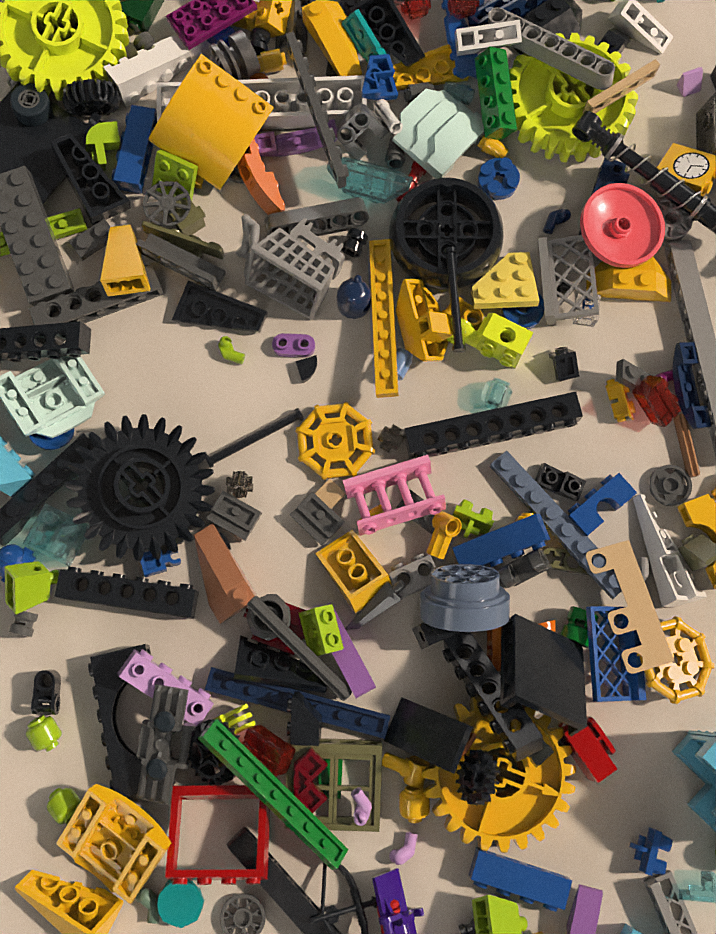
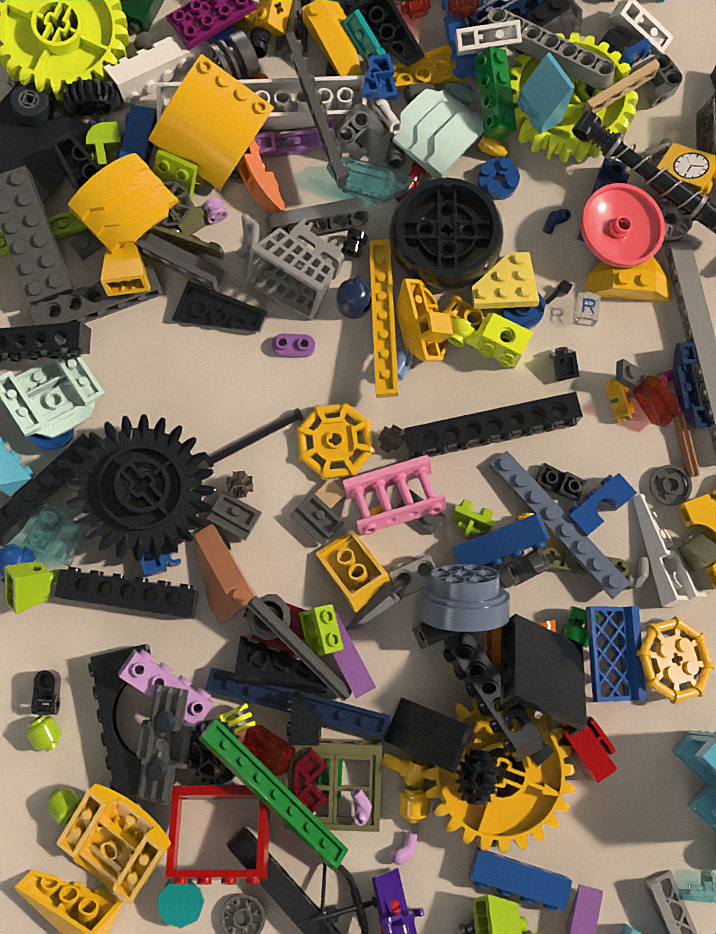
(24, 617): dark grey wheel -> none
(122, 202): none -> yellow slope
(149, 900): sand green arm -> none
(214, 210): none -> lavender wheel
(228, 352): lime arm -> none
(271, 61): yellow brick -> none
(307, 367): black tile -> none
(445, 528): yellow piece -> none
(450, 253): black bar -> none
(496, 393): clear light blue head -> none
(546, 95): none -> medium azure slope
(549, 283): light grey fence -> none
(638, 51): none -> blue plate
(640, 608): tan piece -> none
(647, 851): blue hips -> none
(660, 149): none -> light grey arm
(666, 79): none -> dark grey piece
(690, 82): lavender slope -> none

